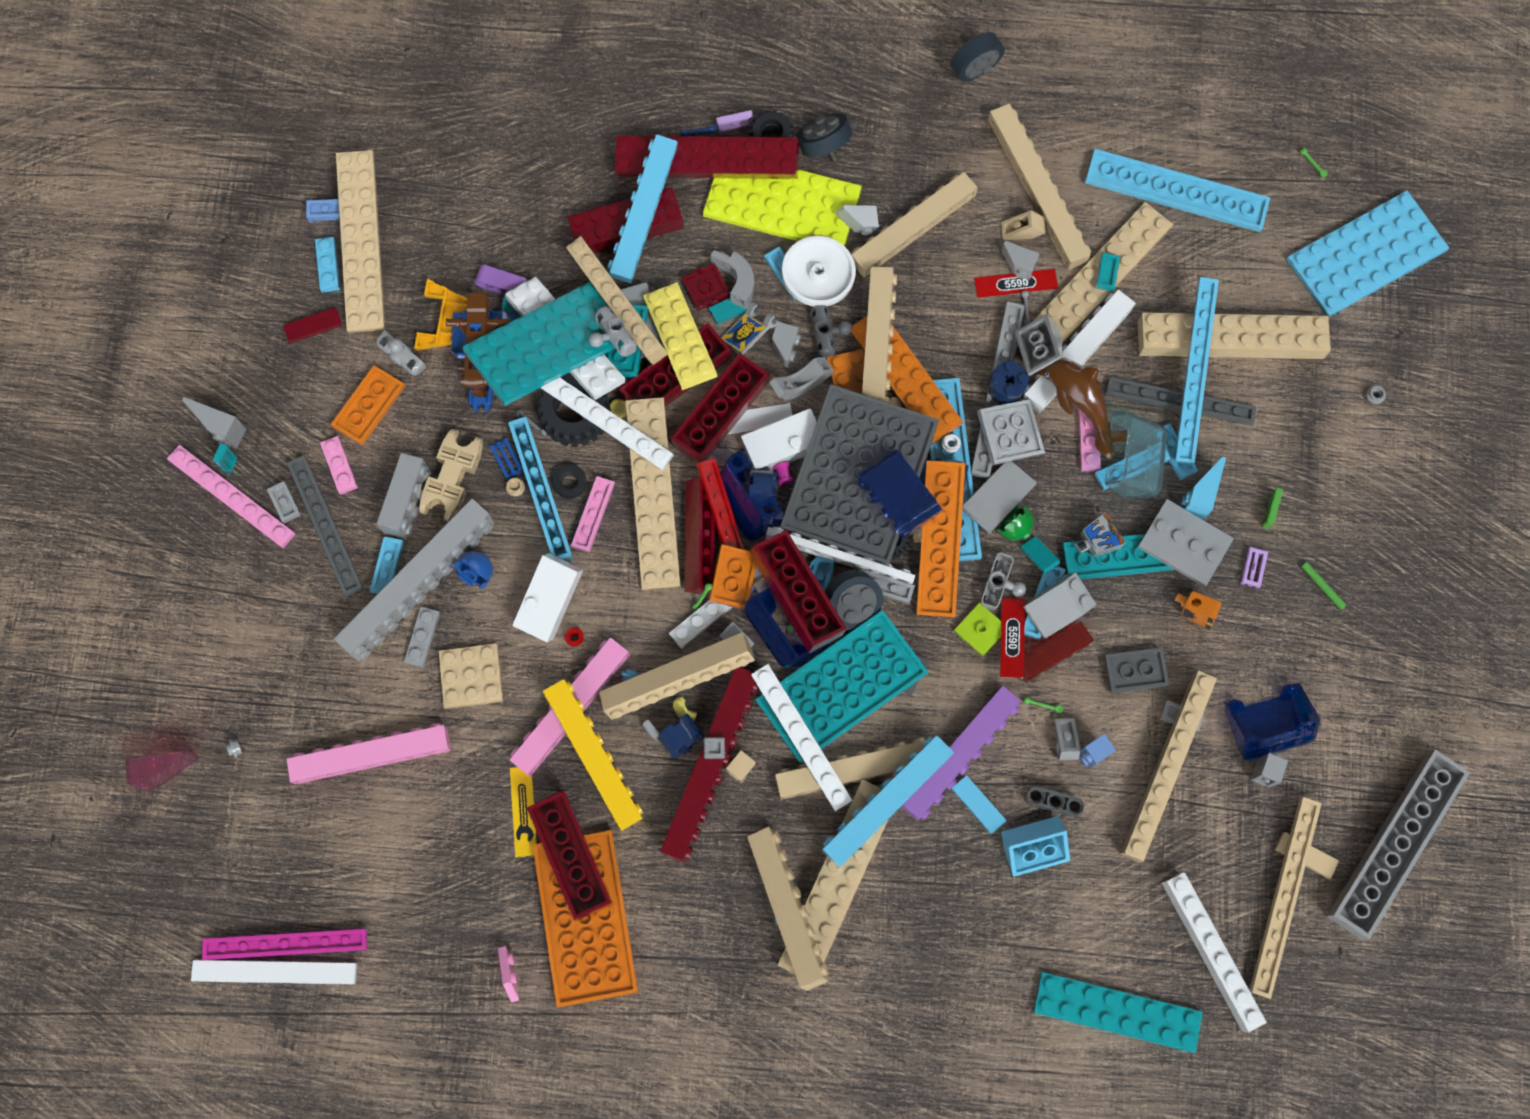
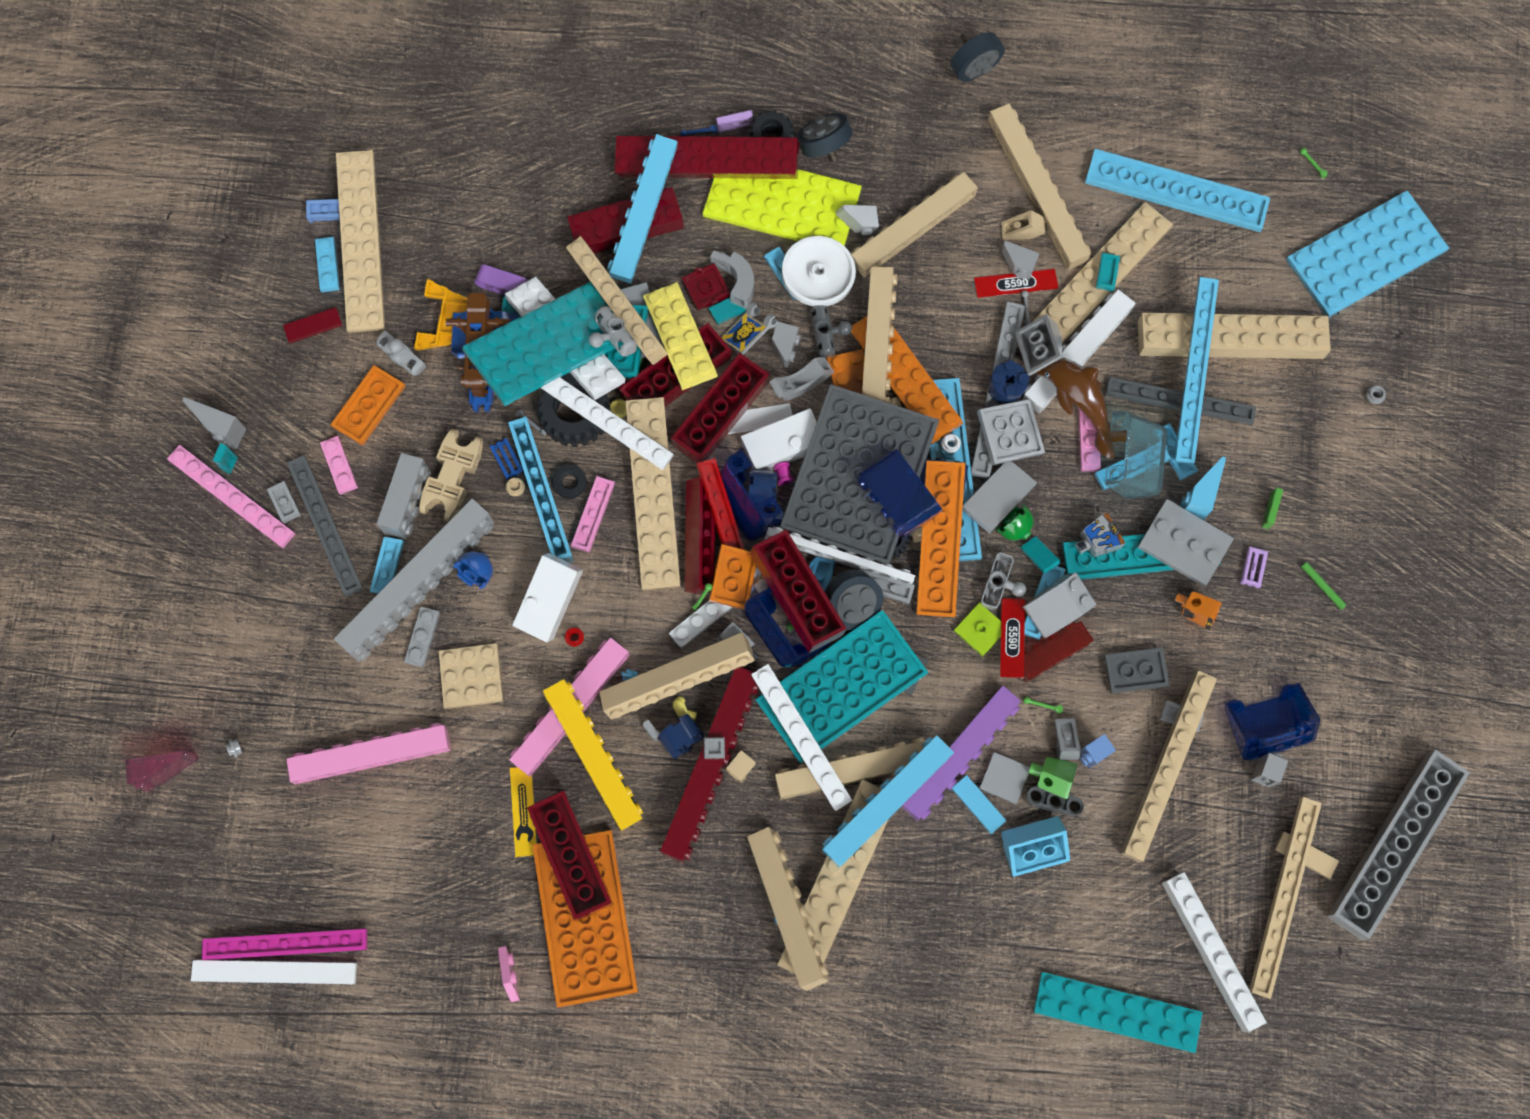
(1004, 778): none -> light grey tile
(1055, 776): none -> bright green torso

